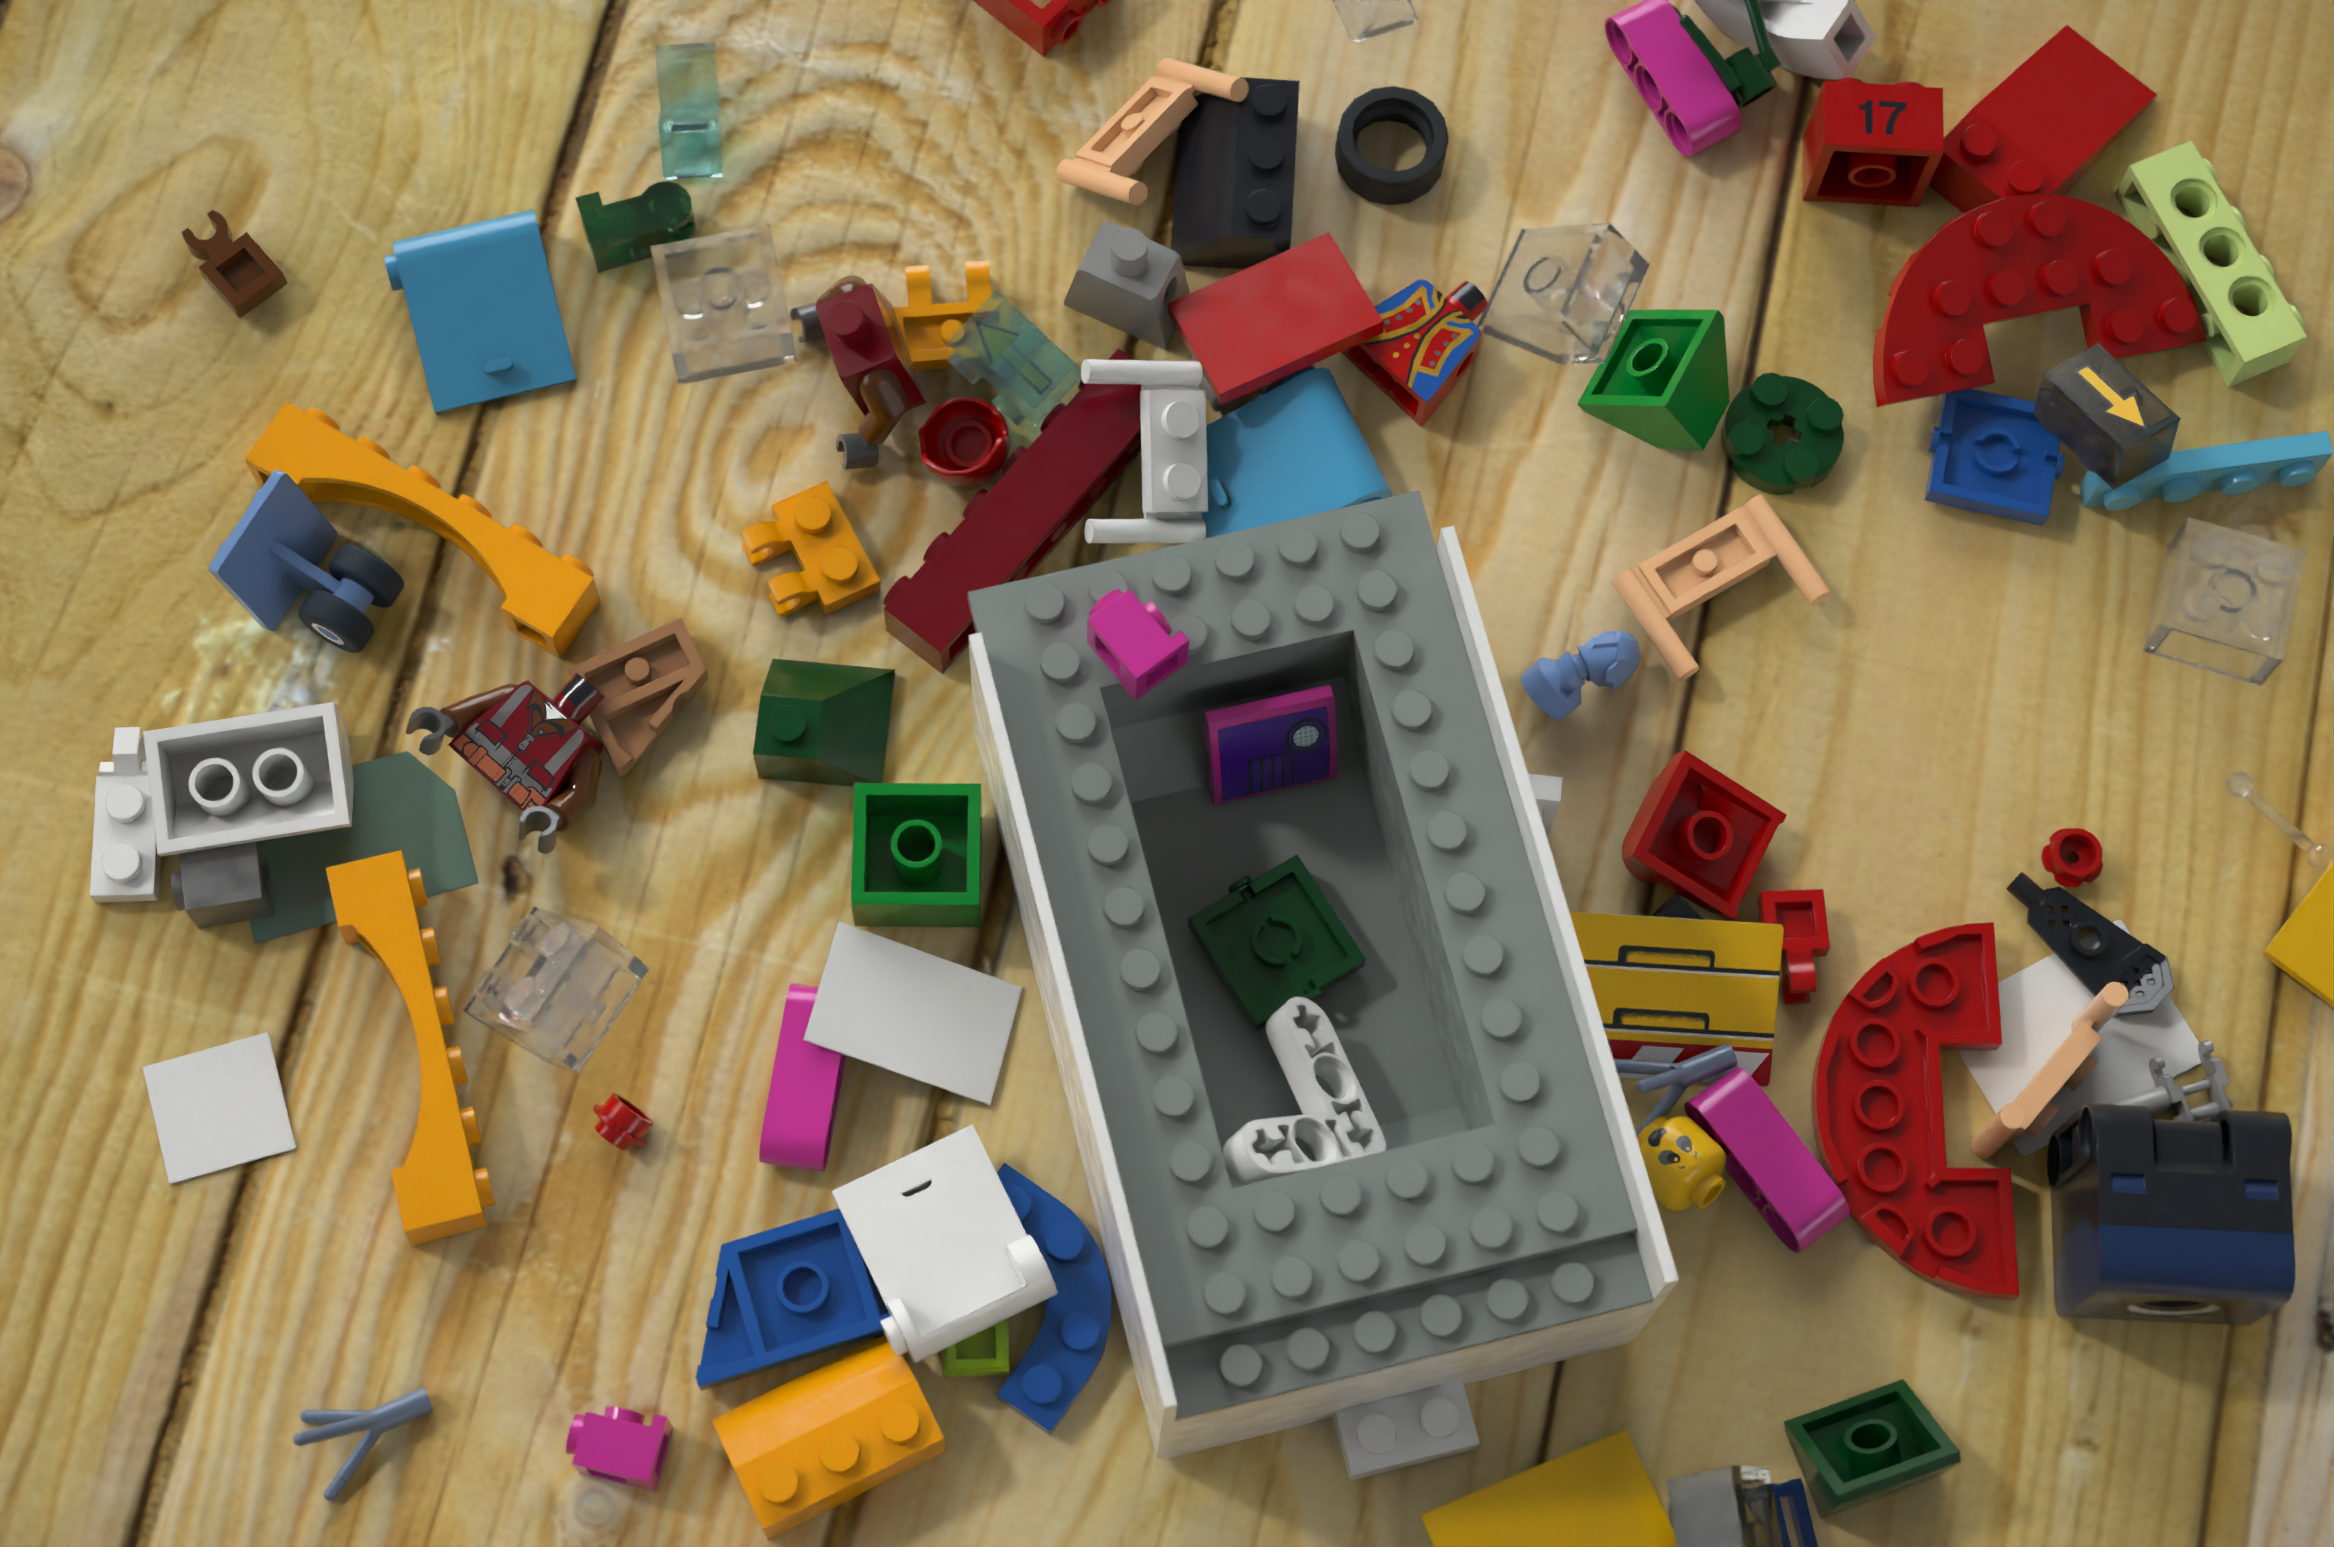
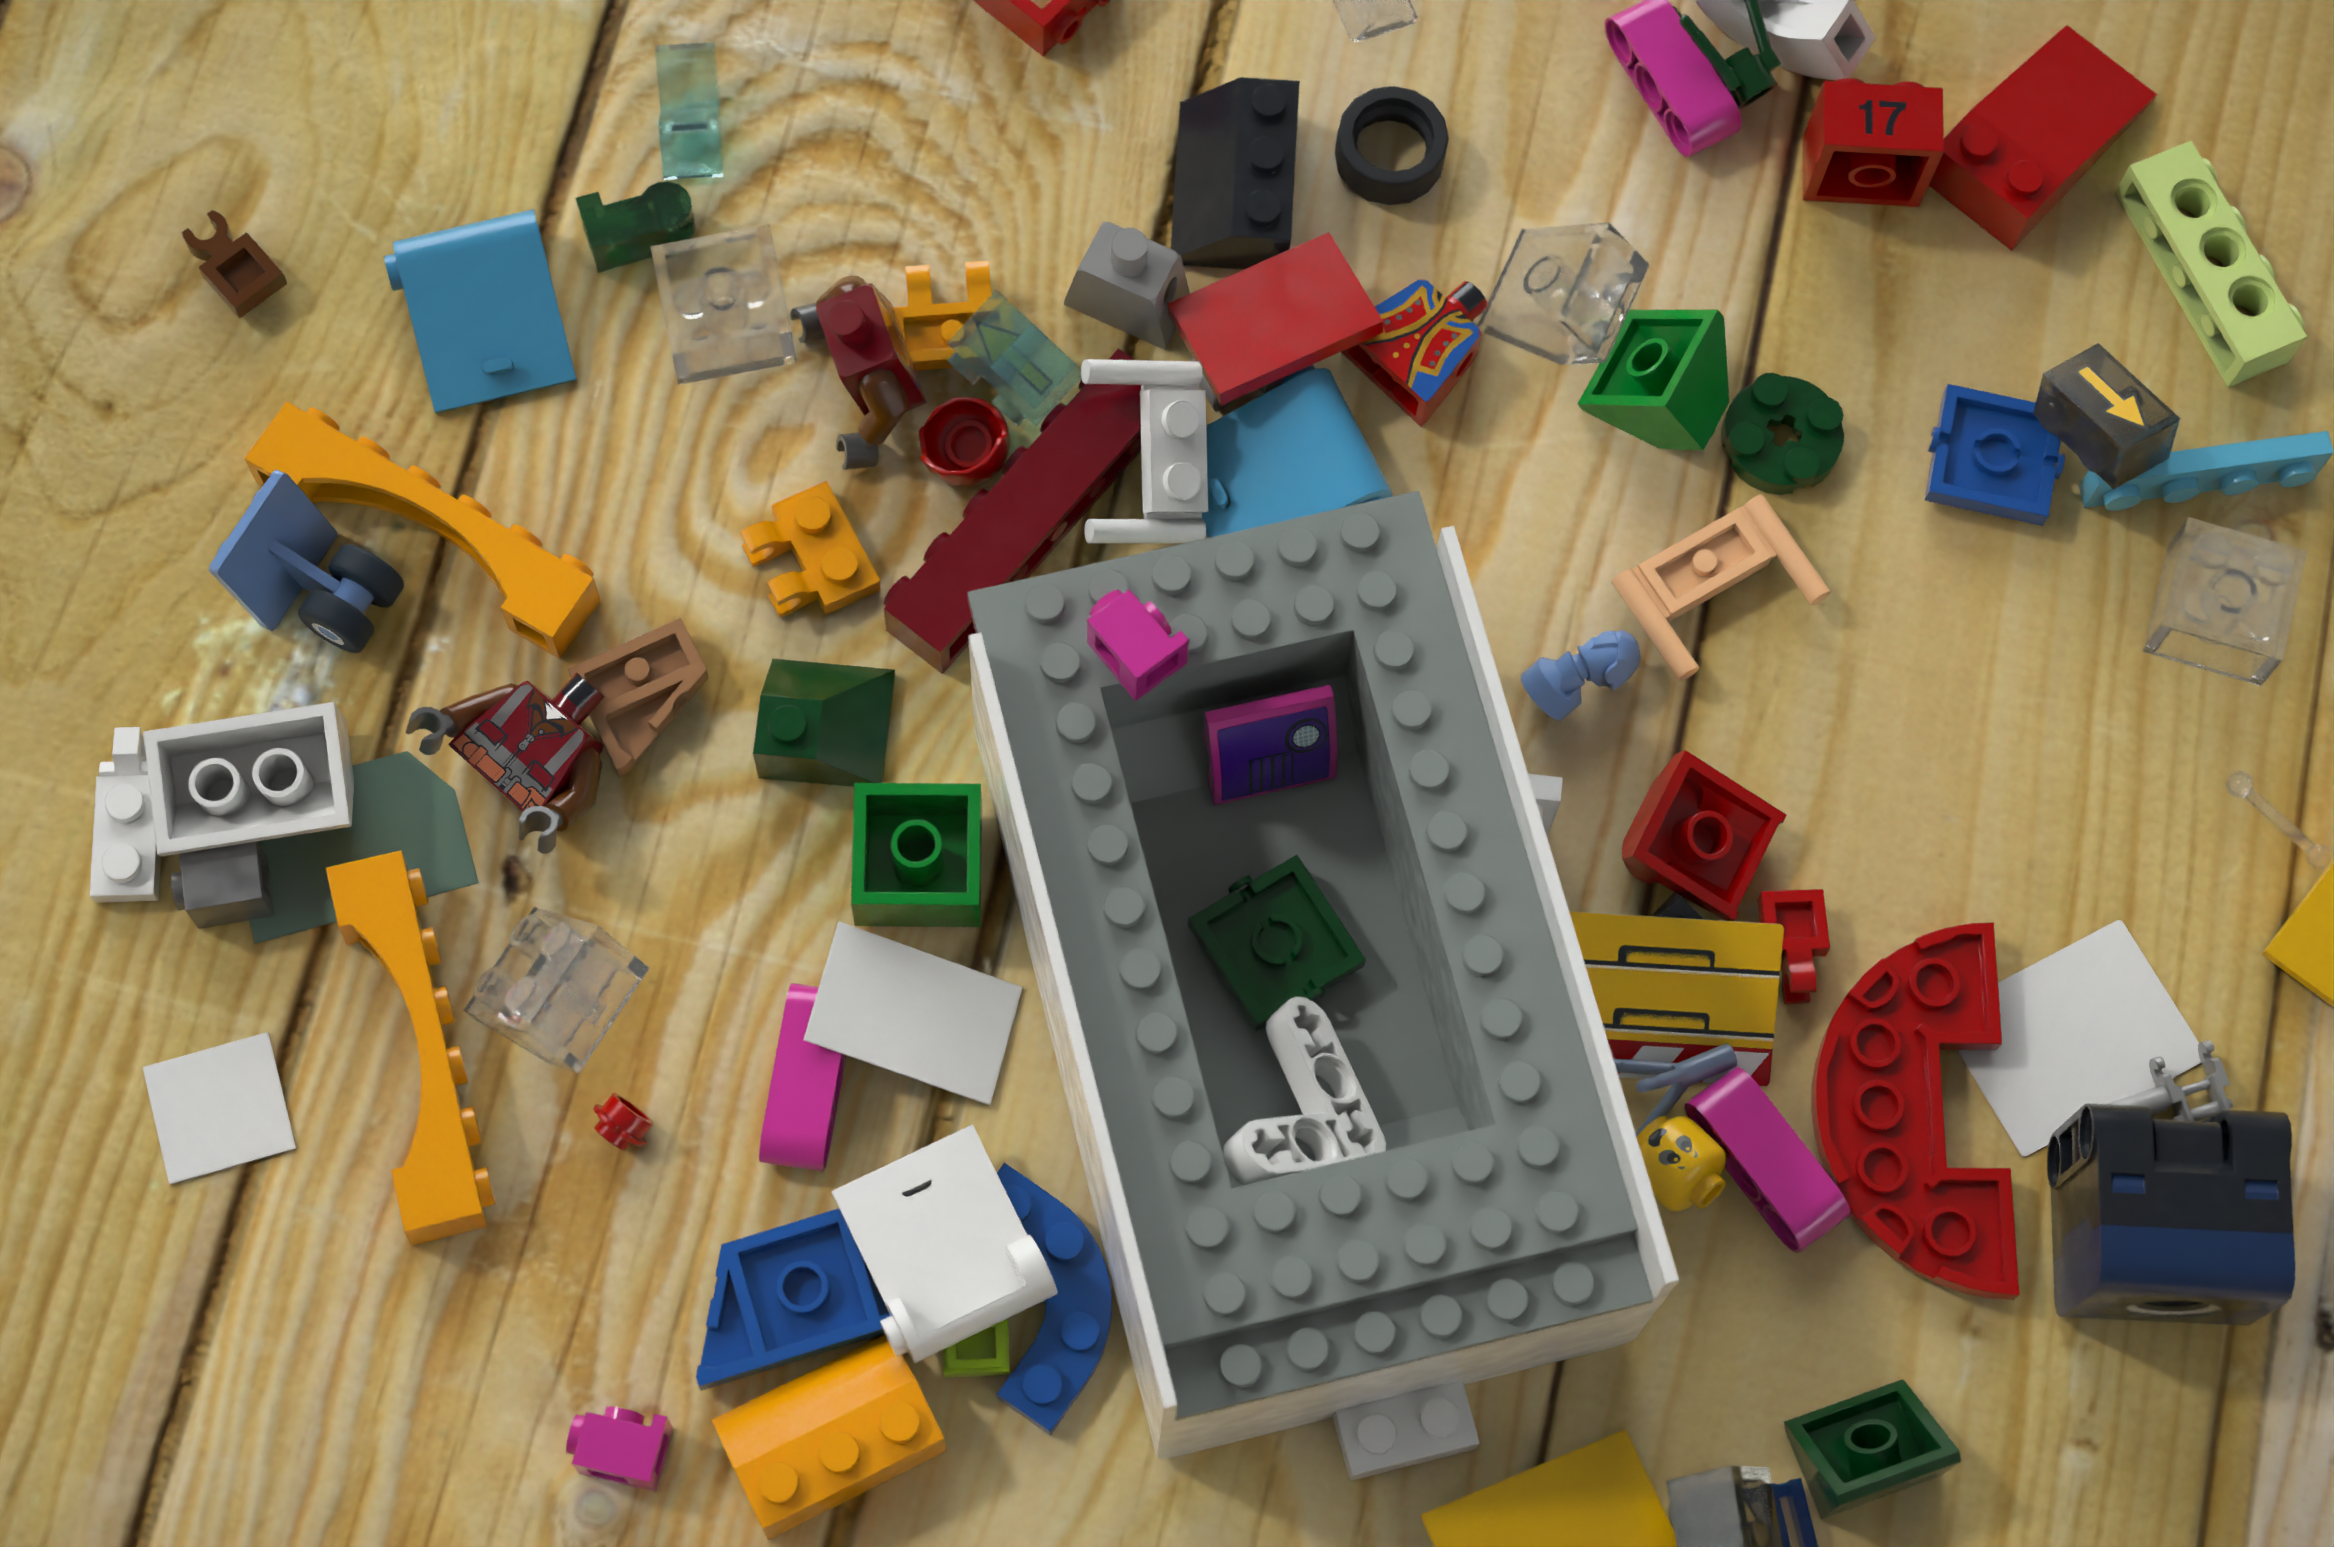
(351, 1421): sand blue plant -> none
(1141, 126): light nougat plate -> none
(2017, 263): red plate -> none
(2067, 1066): light nougat plate -> none
(2076, 842): red plate -> none
(2110, 962): black piece -> none

